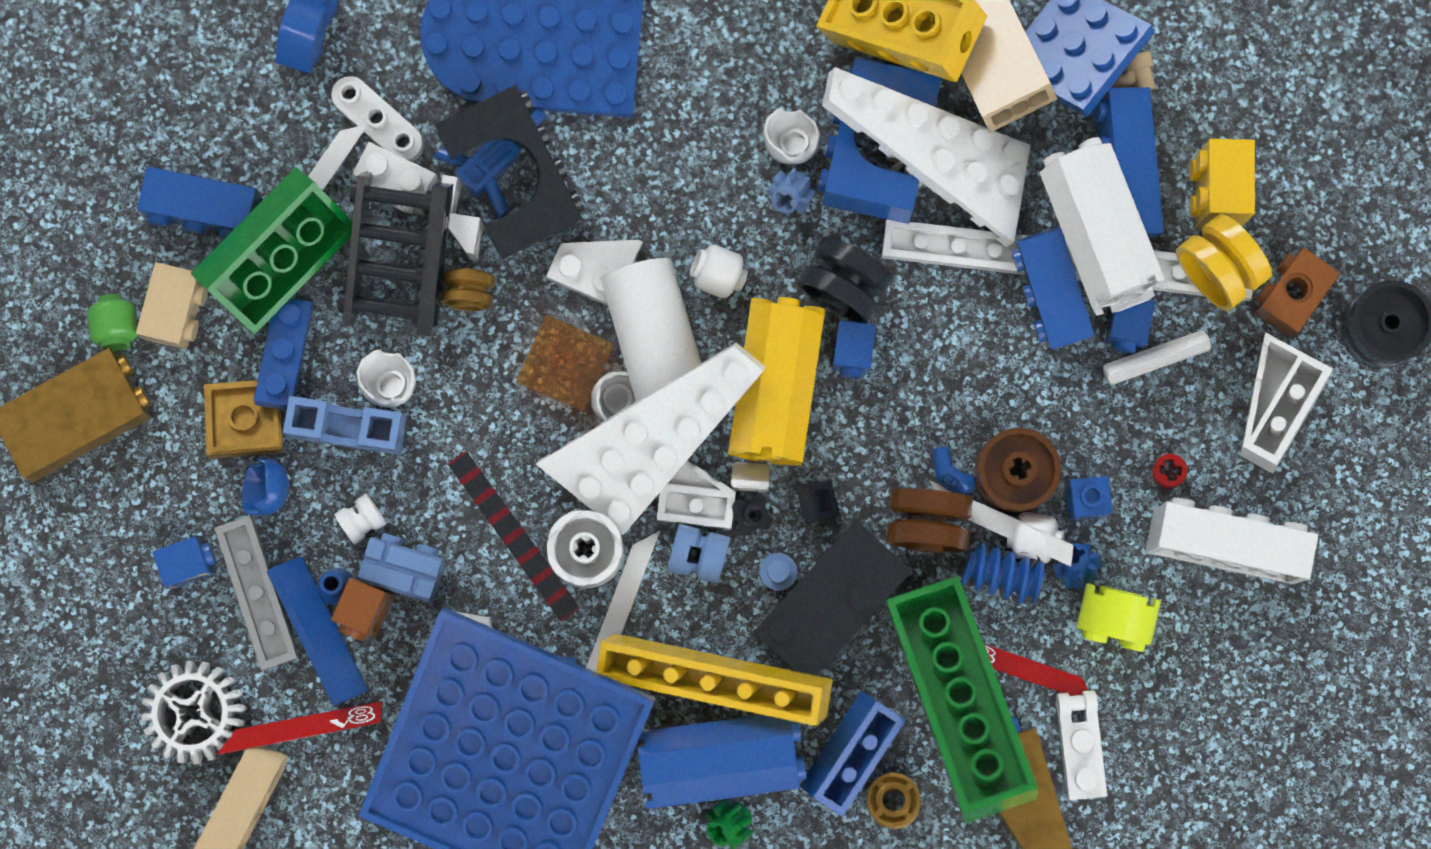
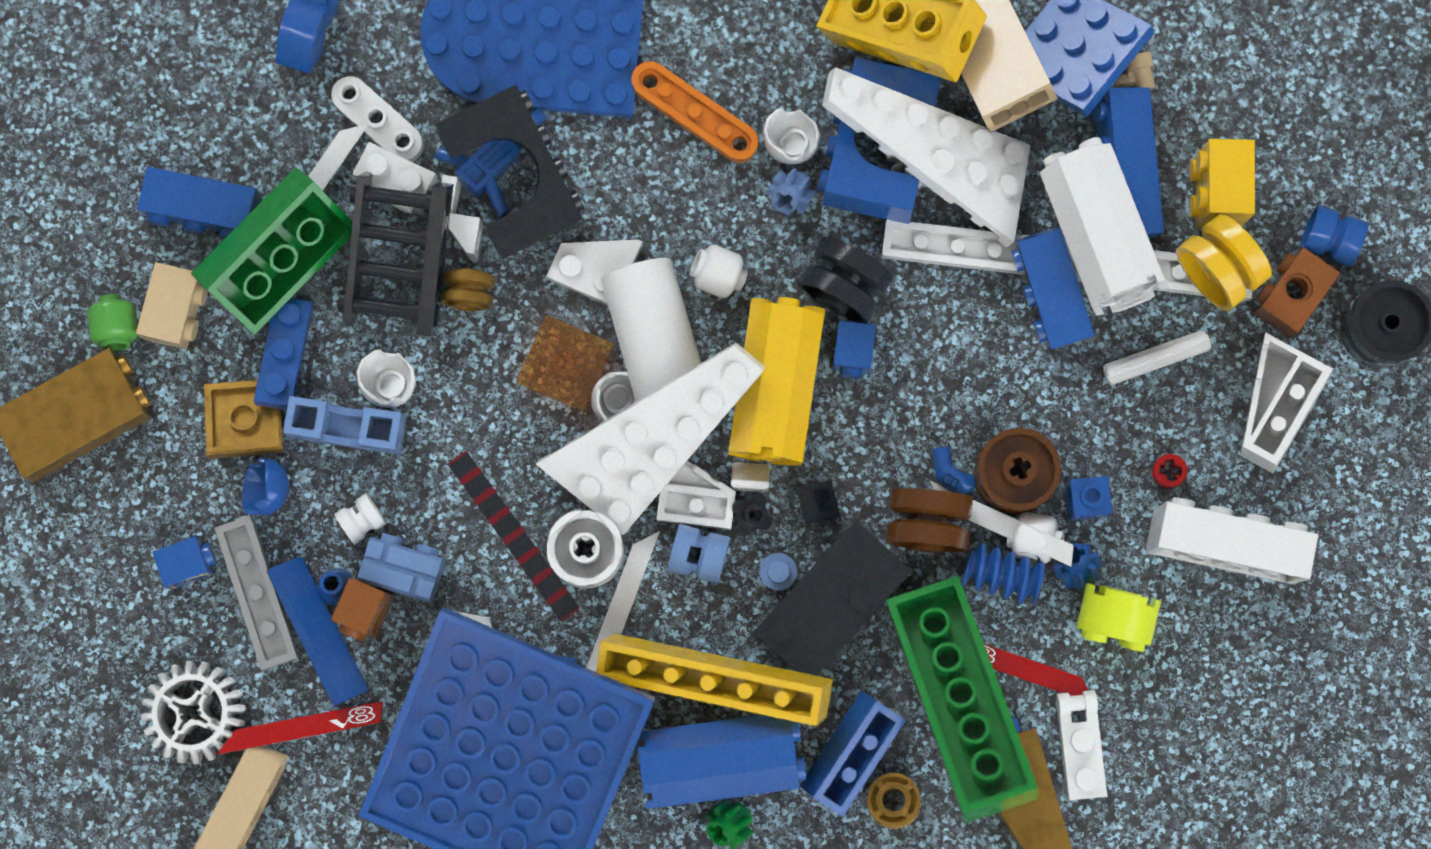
(694, 112): none -> orange plate
(1130, 327): blue brick -> none
(1337, 237): none -> blue wheel

